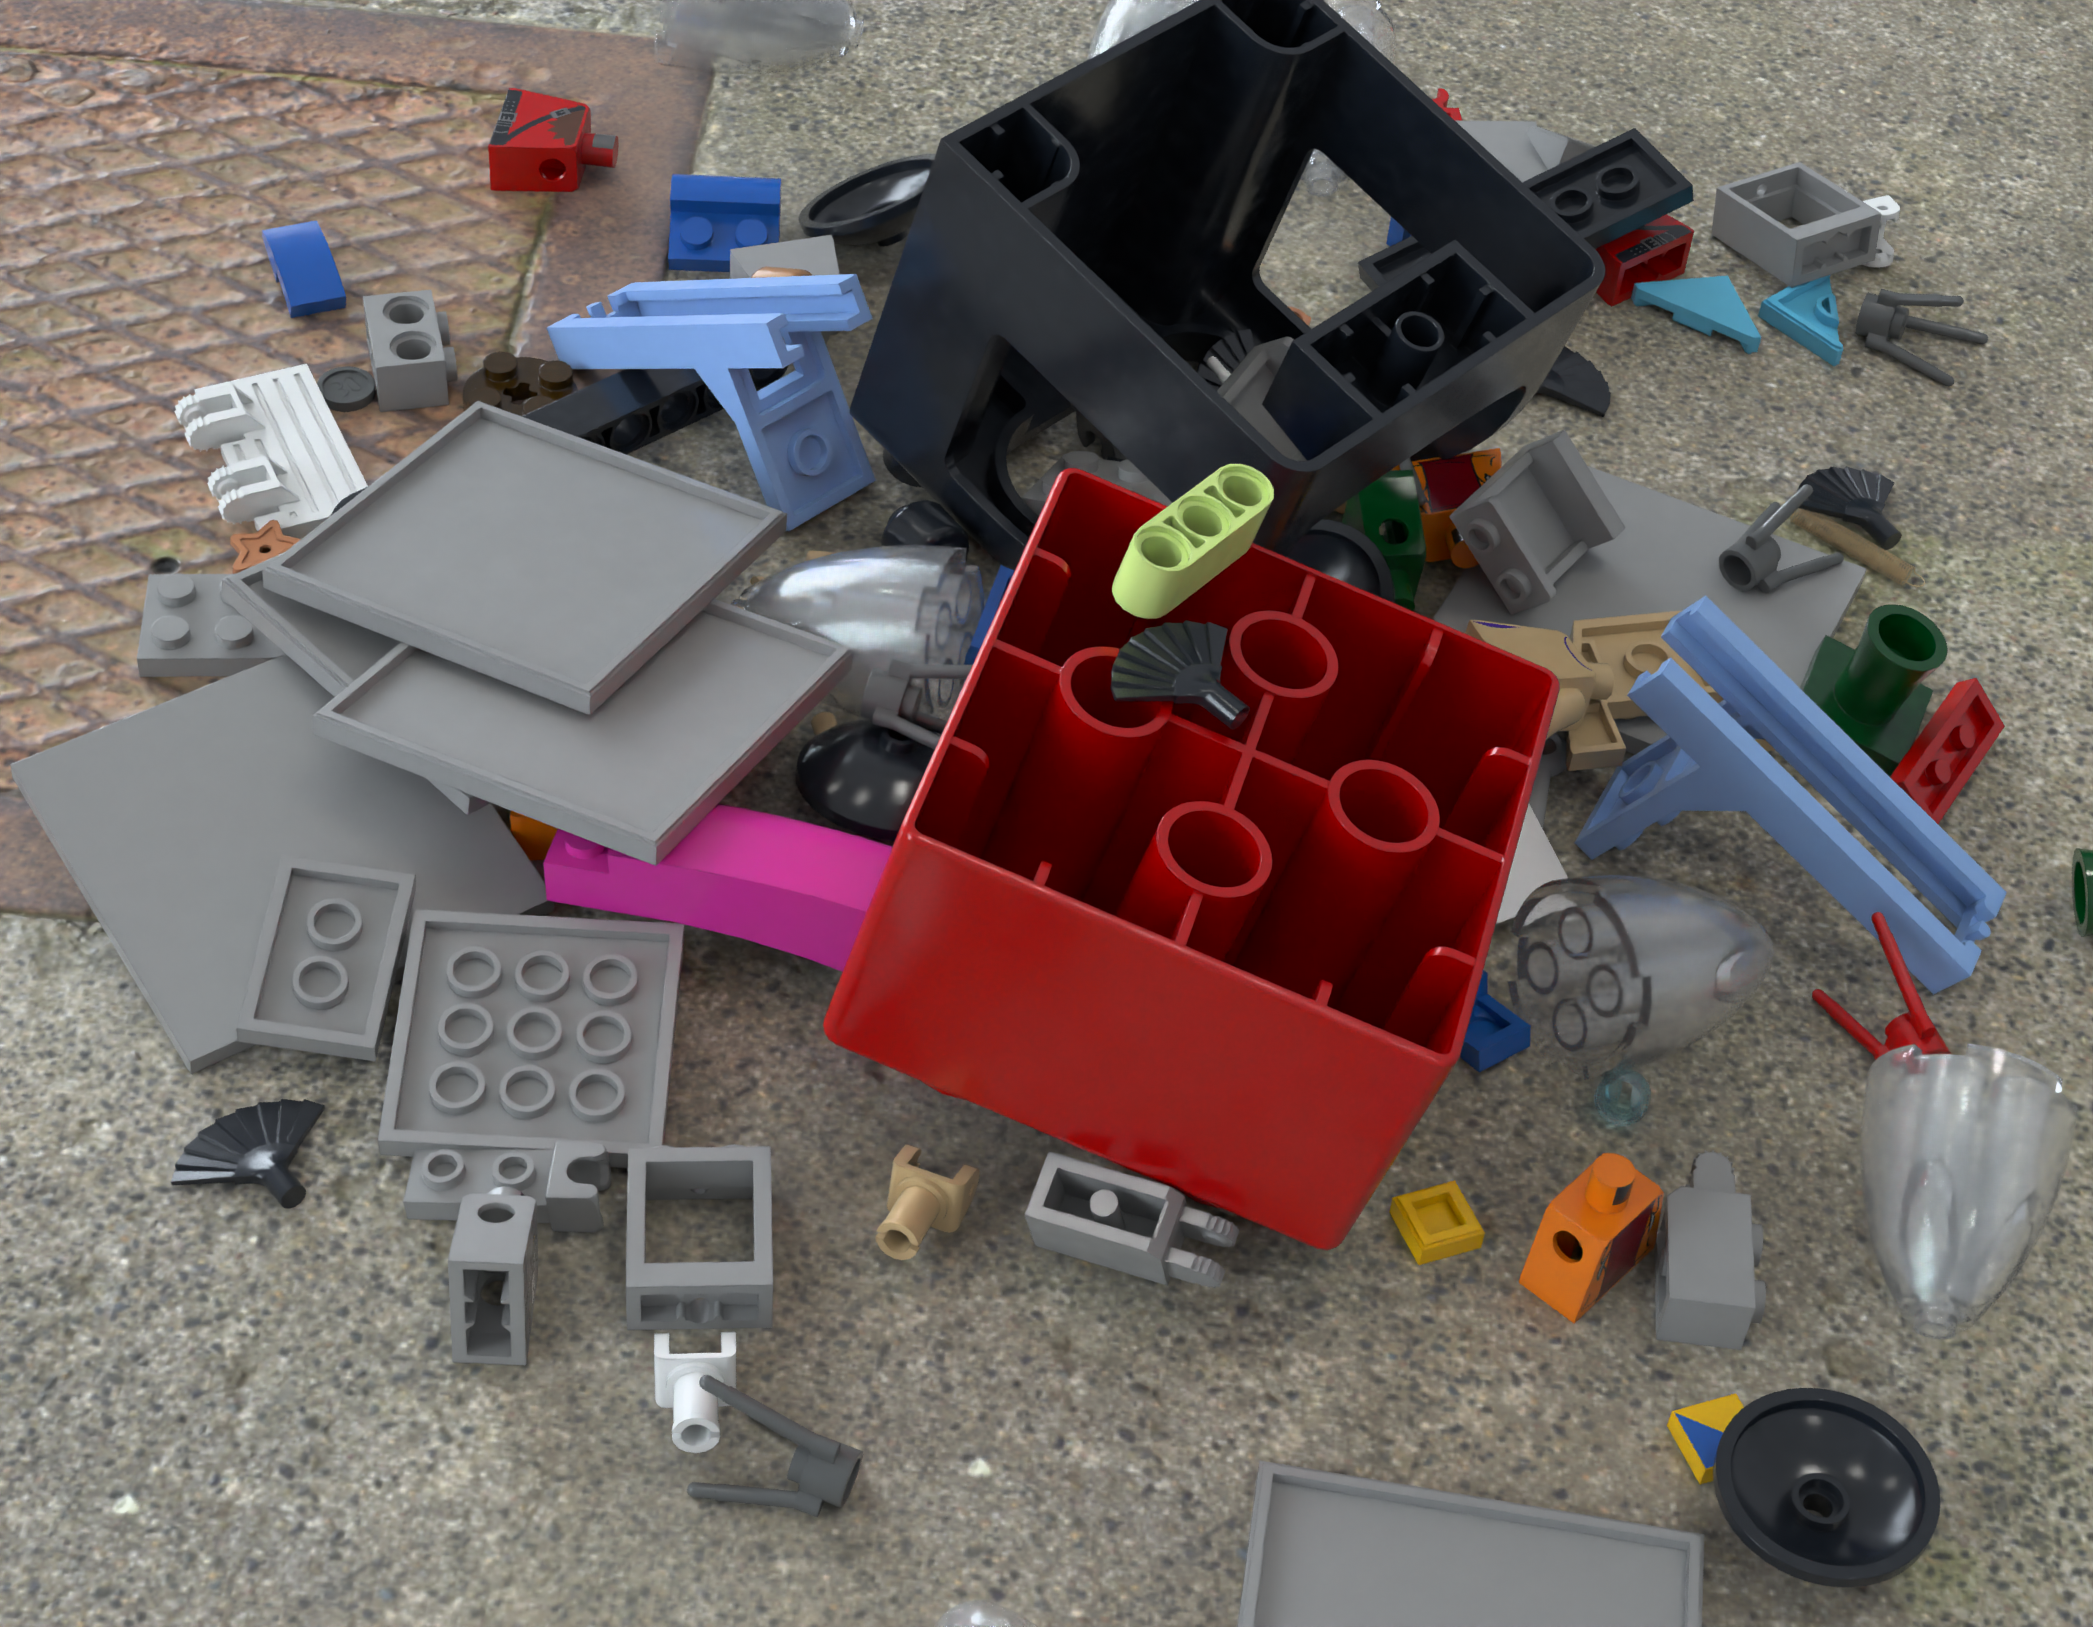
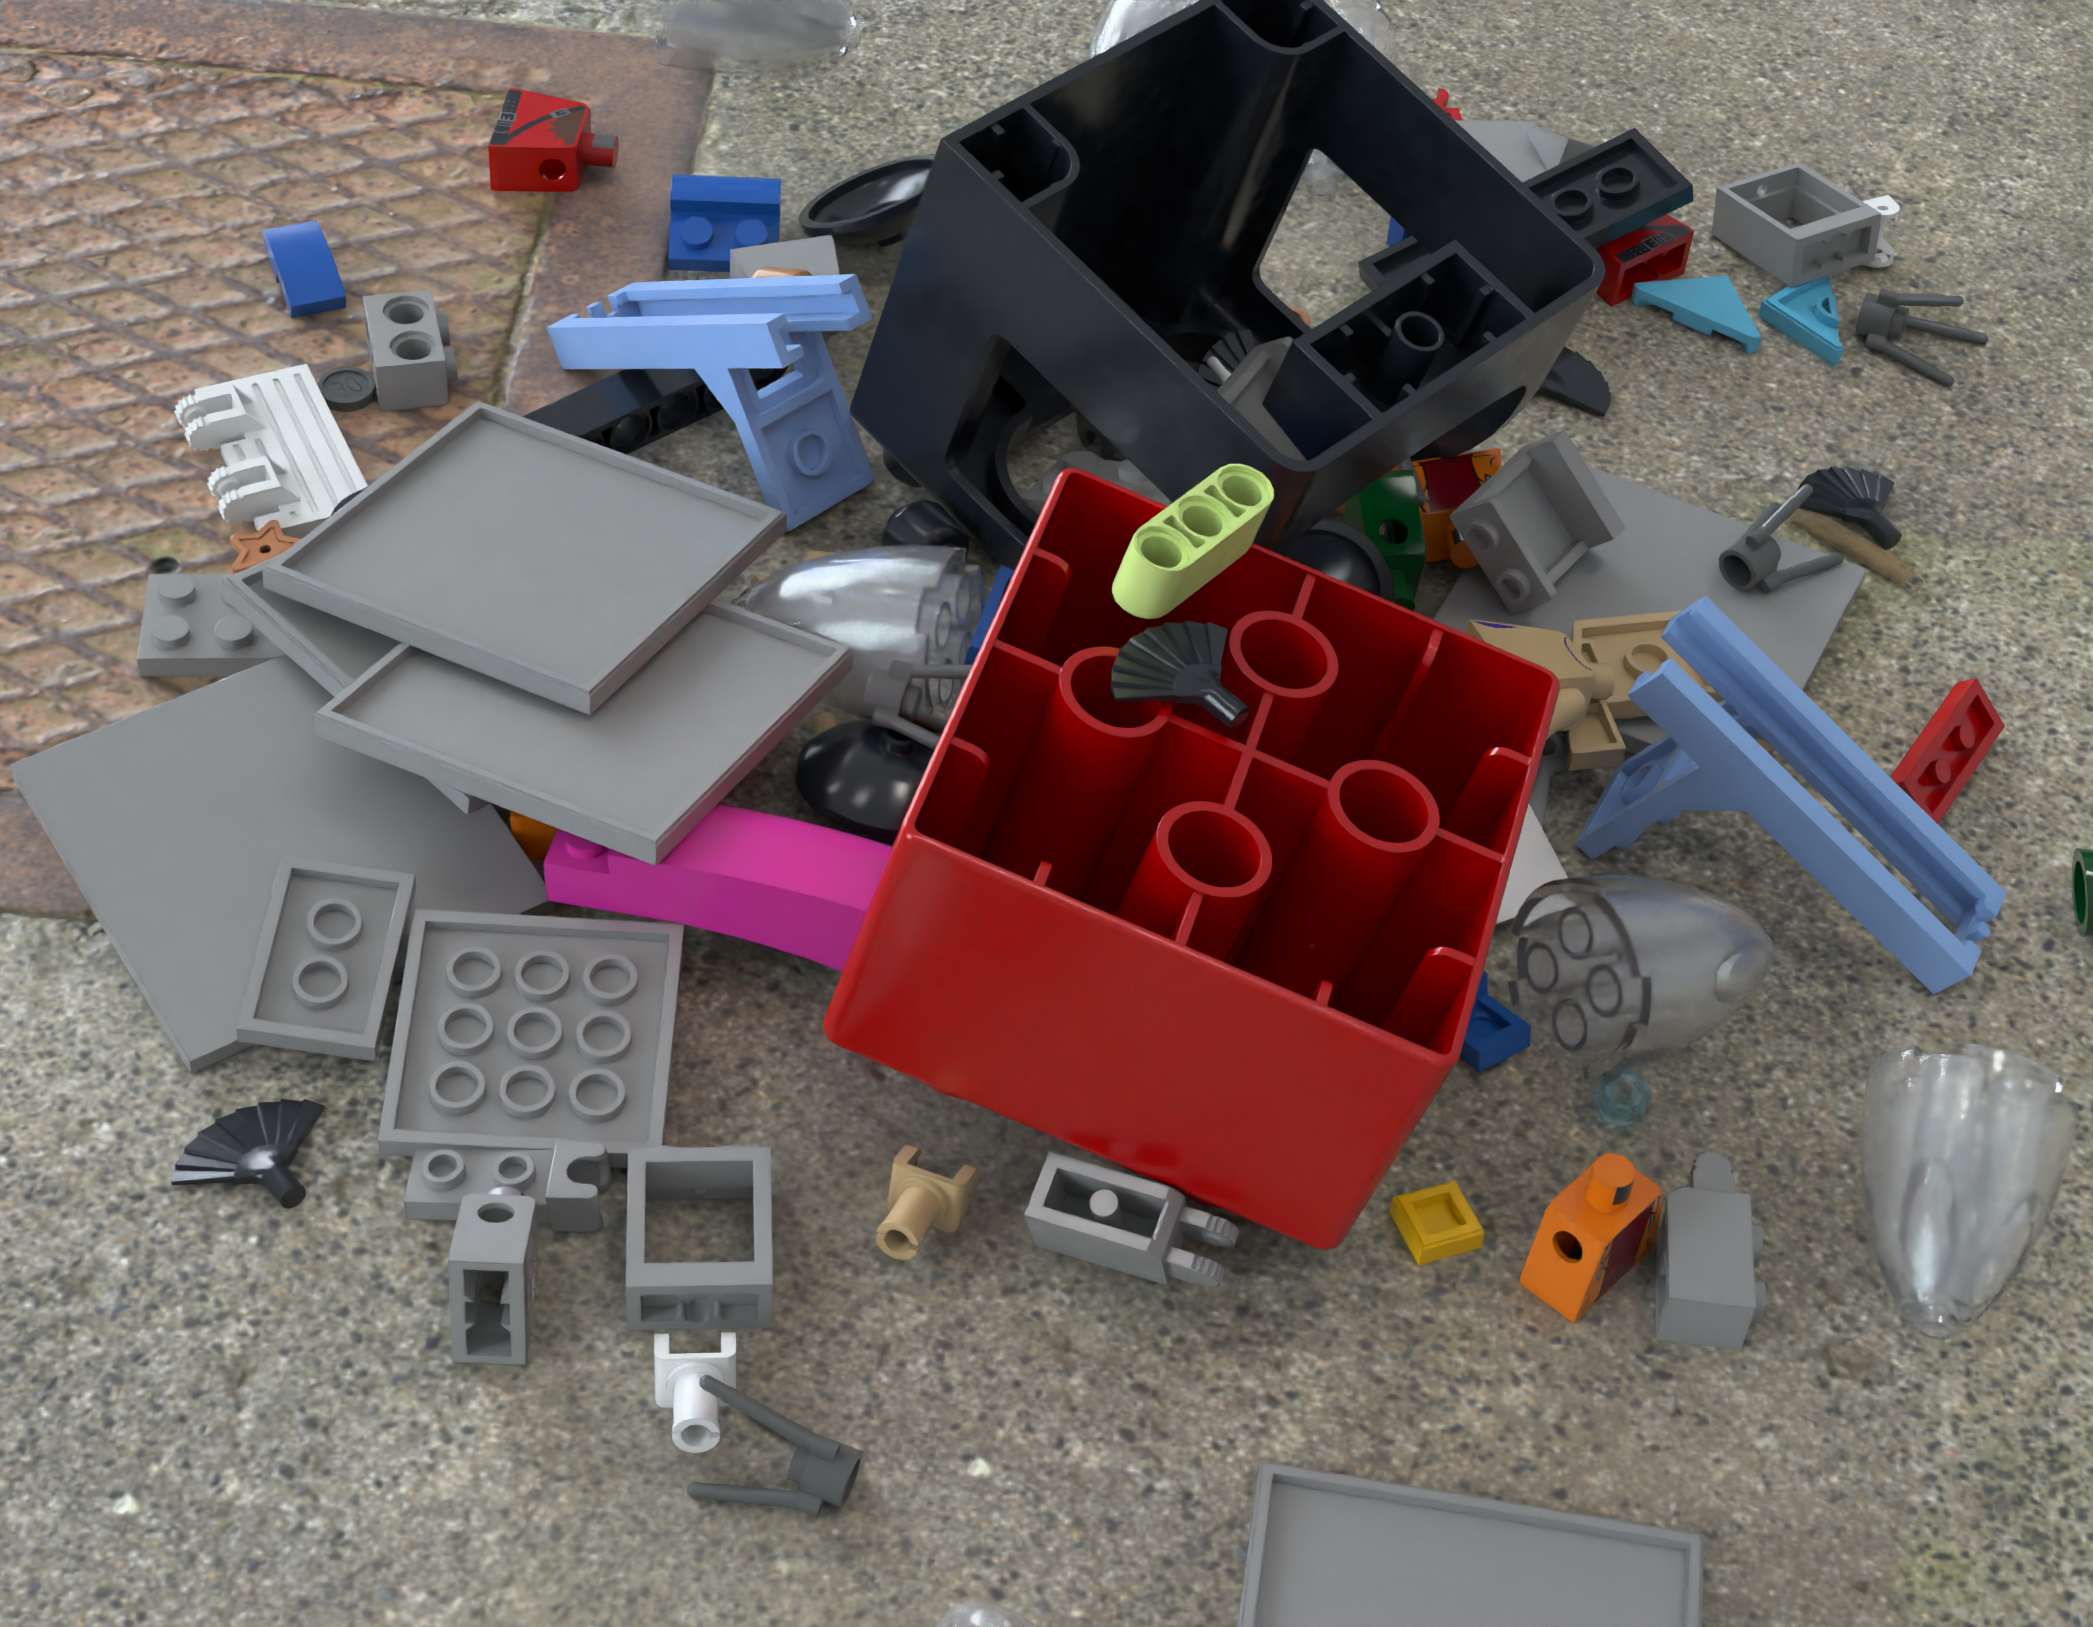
(518, 378): dark brown plate -> none
(1699, 1431): yellow tile -> none
(1832, 1458): black dish -> none
(1878, 686): dark green plant -> none
(1905, 1029): red plant -> none

